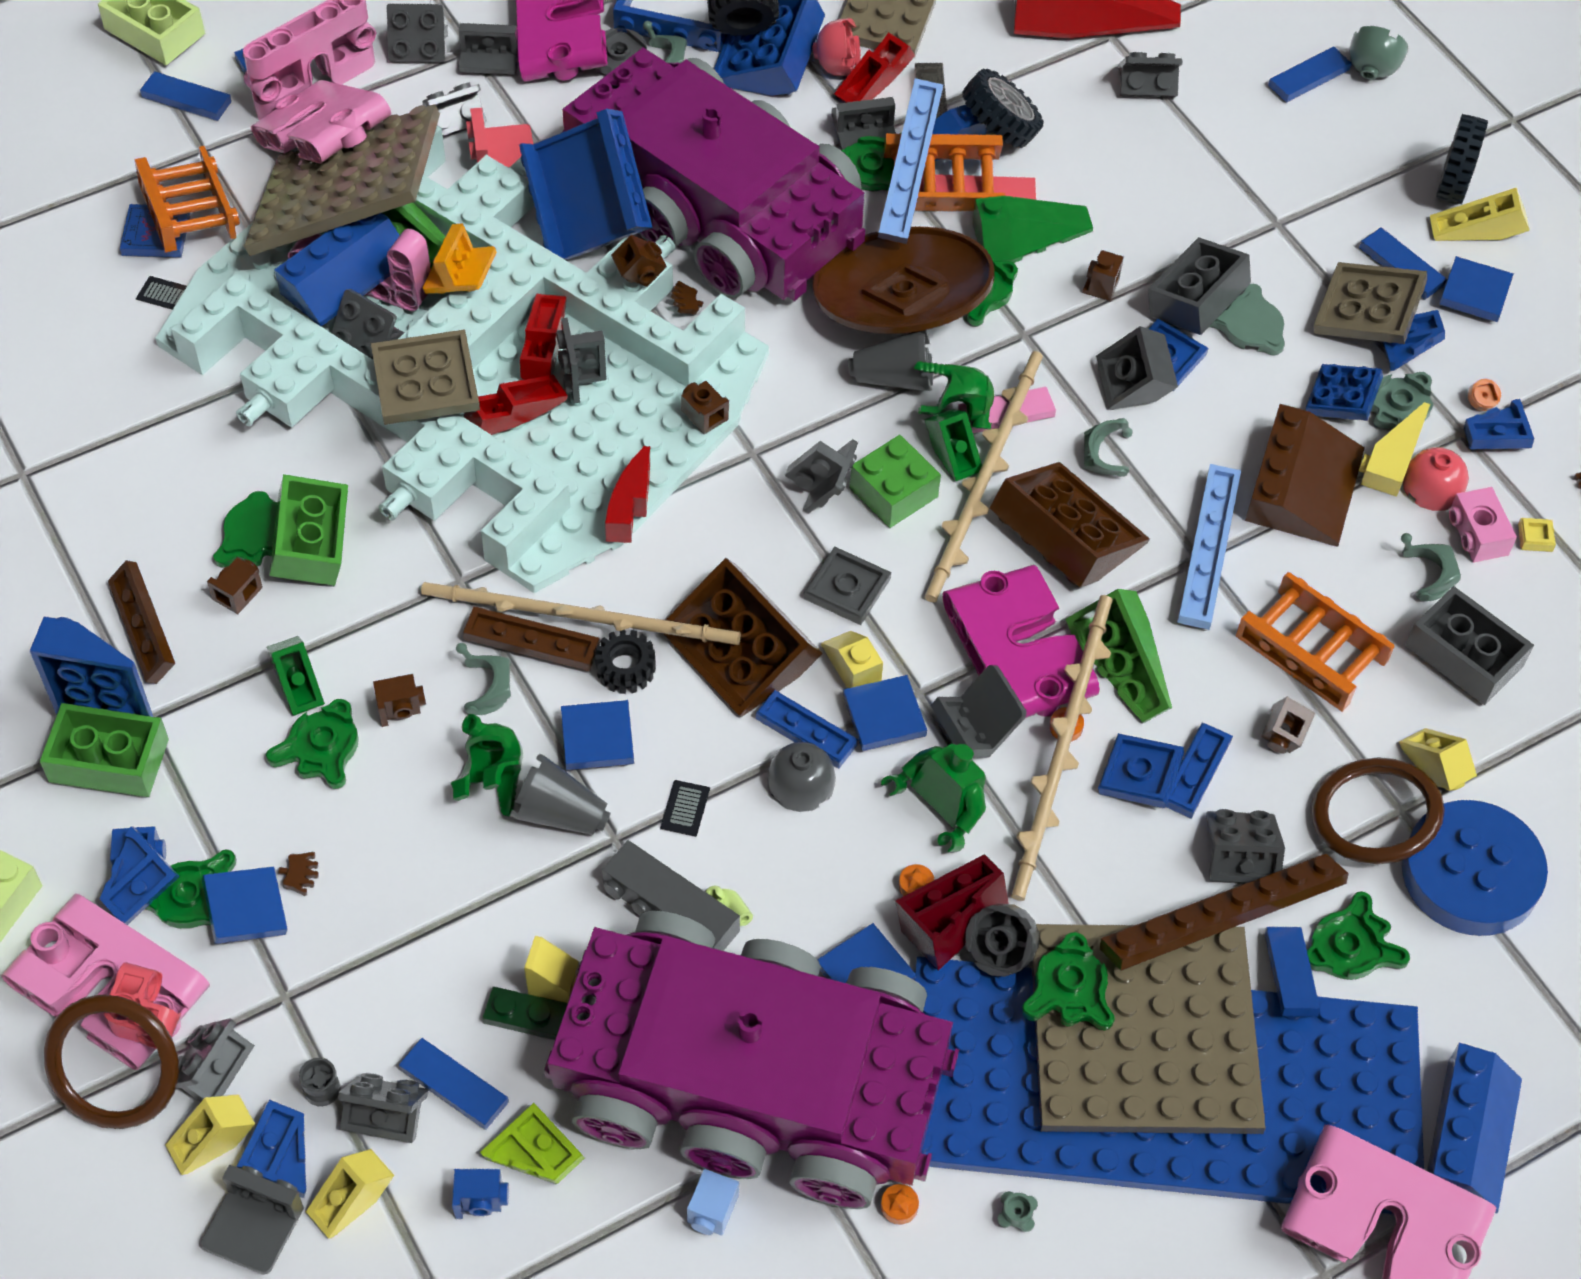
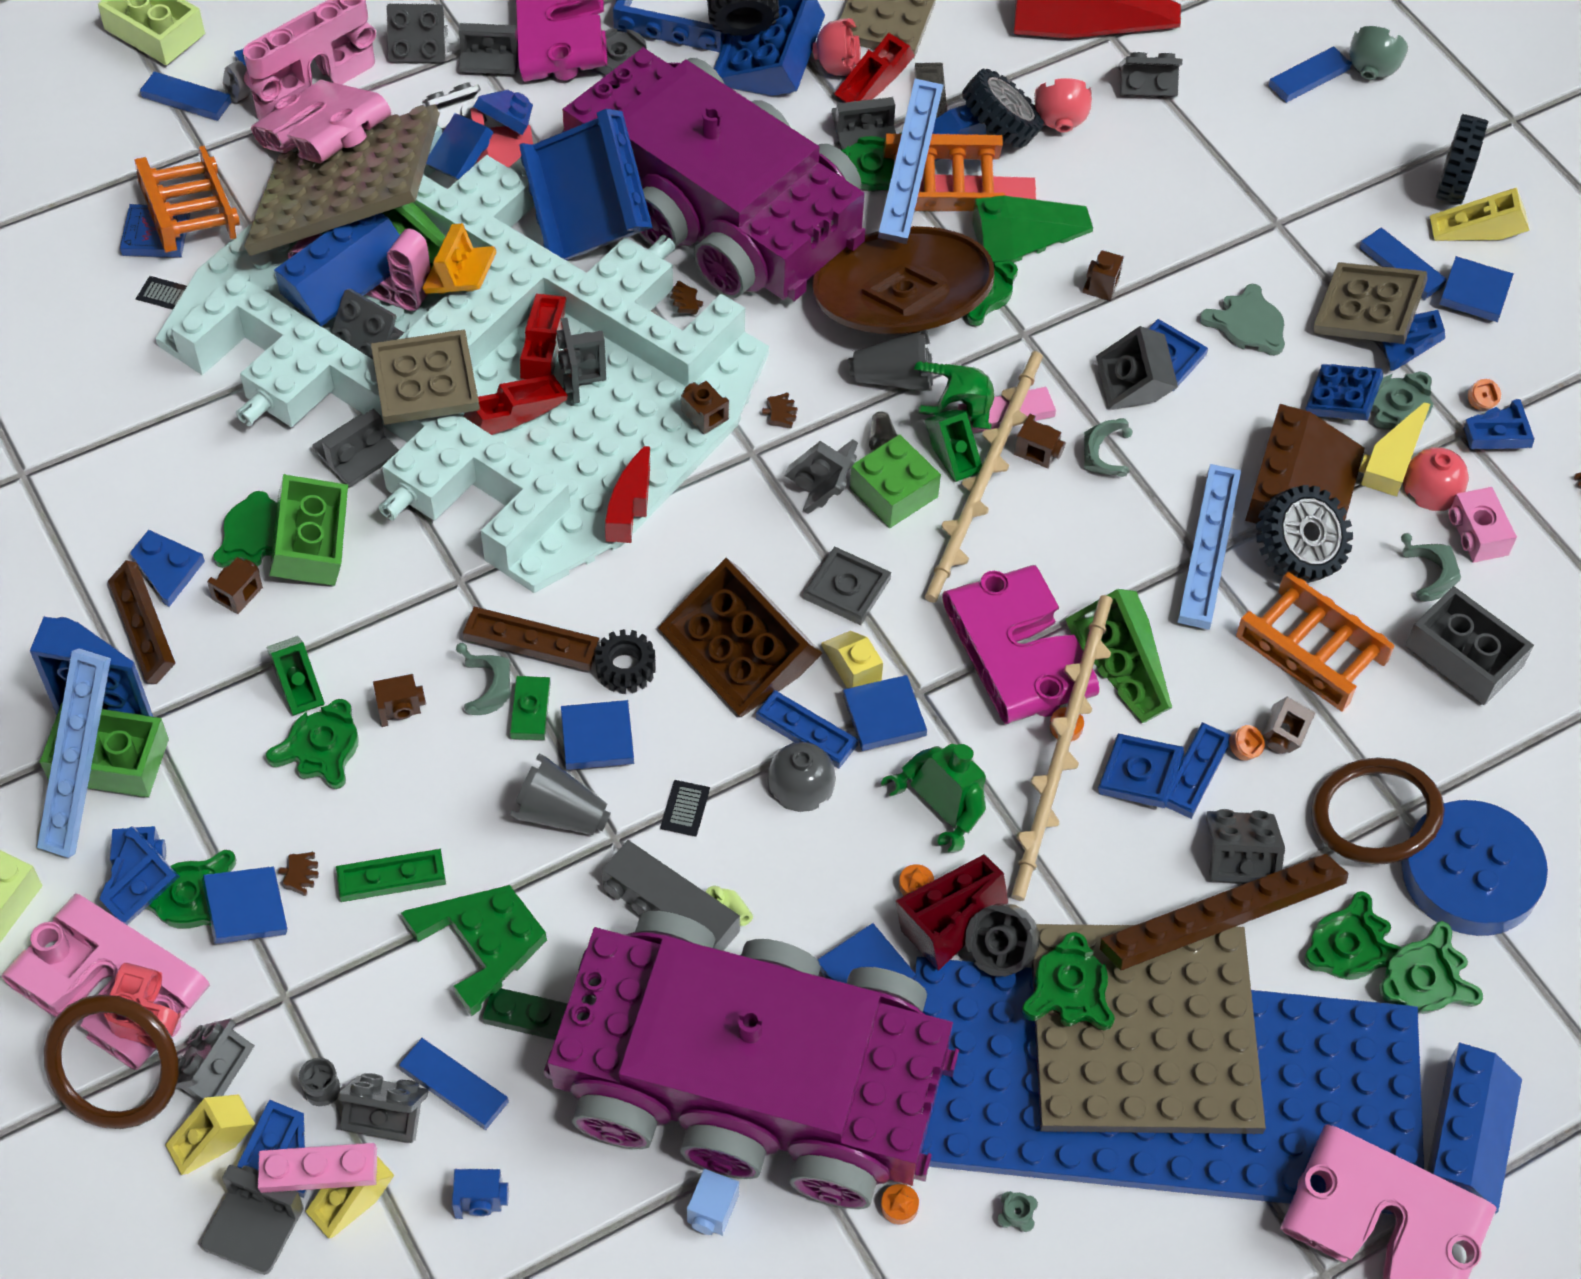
(73, 752): none -> light blue plate
(166, 564): none -> blue wing
(234, 81): none -> light grey beam
(317, 1167): none -> bright pink plate
(356, 448): none -> dark grey bracket
(390, 875): none -> green tile
(459, 146): none -> blue tile
(492, 759): green piece -> none
(494, 929): none -> green wing
(507, 108): none -> blue wing
(530, 708): none -> green plate
(534, 1147): lime wing -> none
(550, 971): light yellow slope -> none
(594, 614): tan plant -> none
(639, 260): reddish brown brick -> none
(673, 43): sand green helmet -> none
(781, 410): none -> reddish brown piece
(881, 430): none -> clear smoke cone
(982, 714): dark grey bracket -> none
(1039, 443): none -> reddish brown brick
(1063, 104): none -> coral cylinder
(1067, 522): reddish brown slope -> none
(1199, 285): dark grey brick -> none
(1247, 742): none -> orange tile
(1292, 972): blue tile -> none
(1307, 512): none -> wheel
(1428, 974): none -> green tile
(1441, 757): light yellow slope -> none
(1536, 534): light yellow tile -> none

